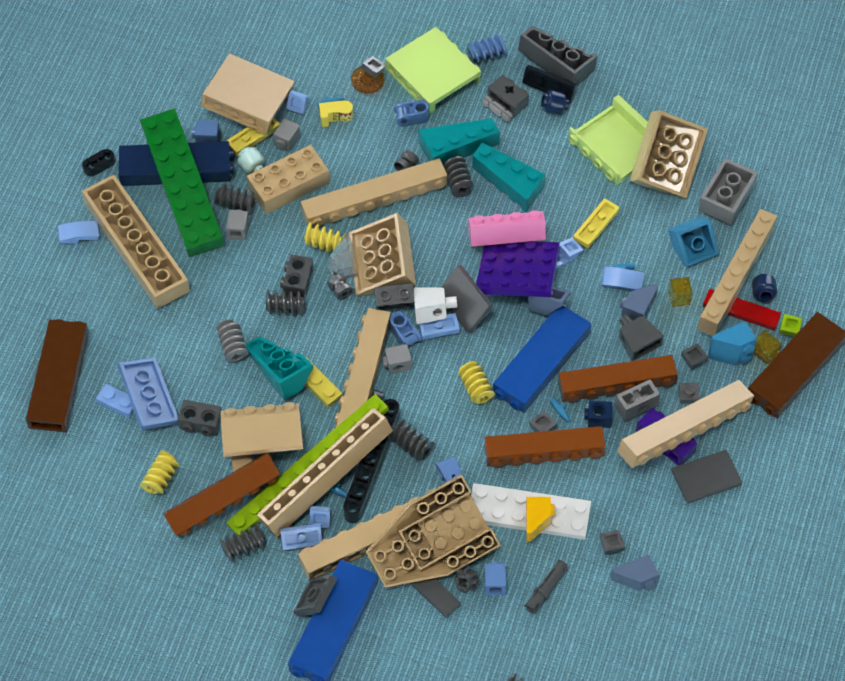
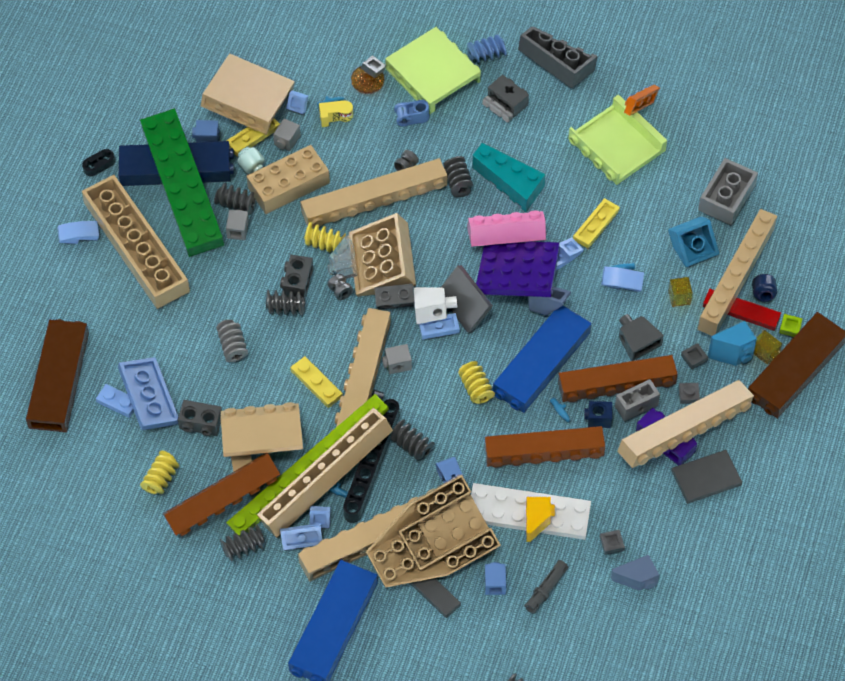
(280, 366): teal wedge -> none
(314, 595): dark grey tile -> none
(406, 332): medium blue piece -> none
(457, 139): teal wedge -> none
(466, 579): dark grey gear -> none
(543, 422): flat silver plate -> none
(546, 81): black plate -> none
(554, 102): dark blue head -> none
(639, 301): sand blue slope -> none
(641, 100): none -> orange plate
(668, 154): tan slope -> none

